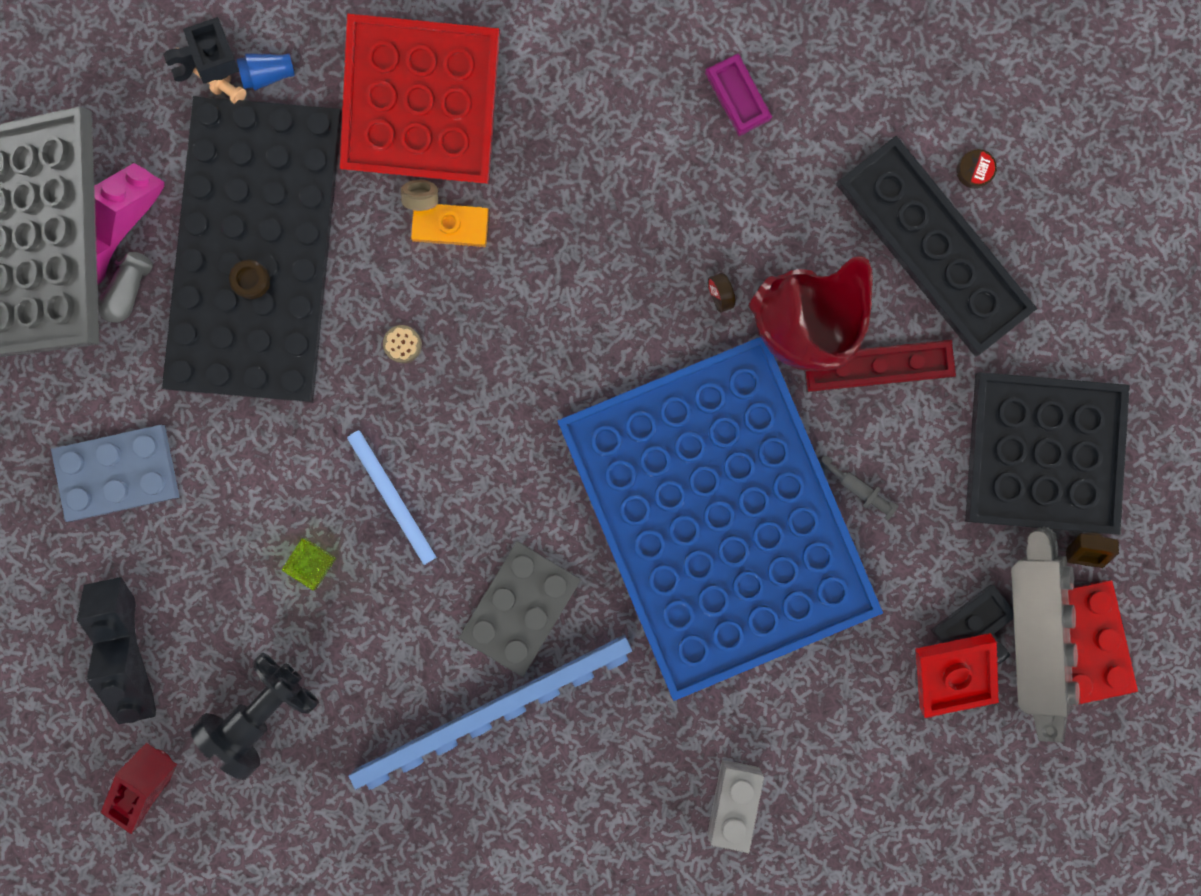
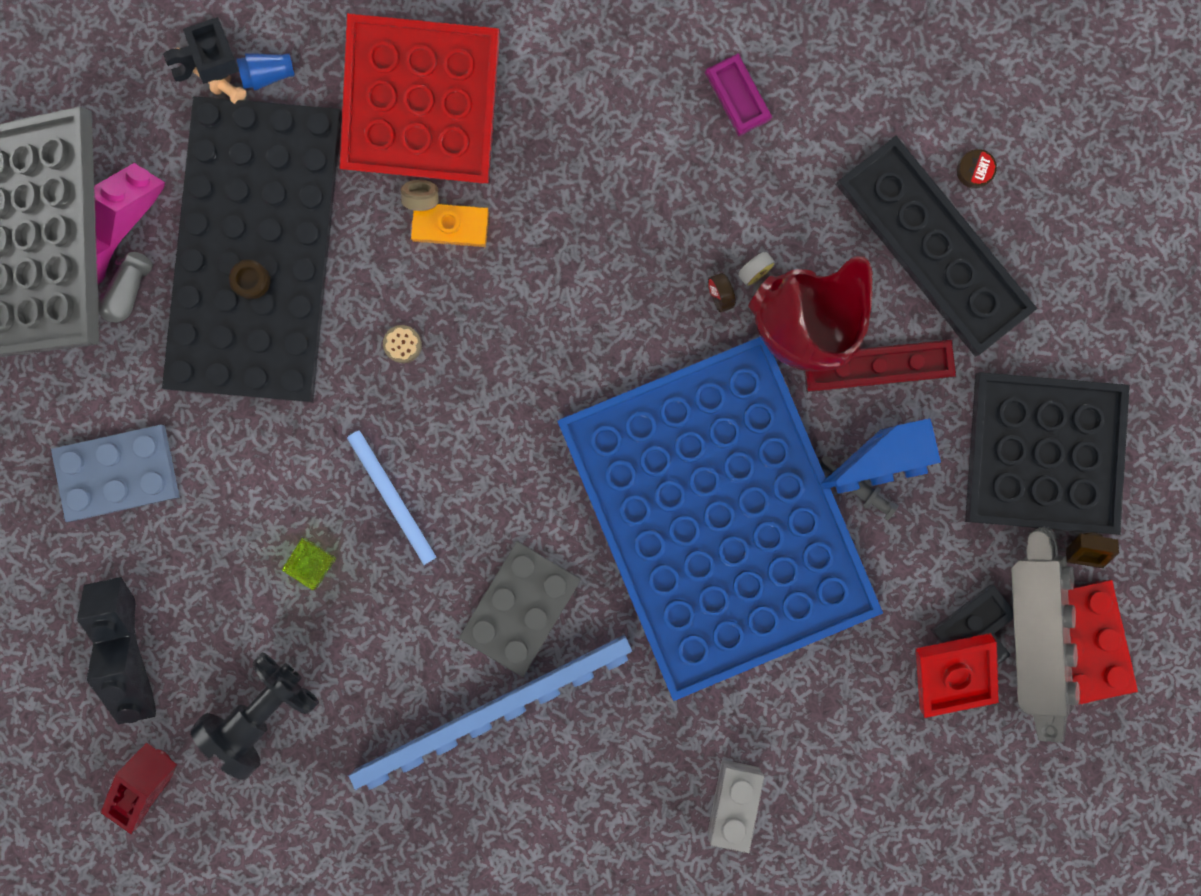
(756, 268): none -> light grey tile
(890, 451): none -> blue slope

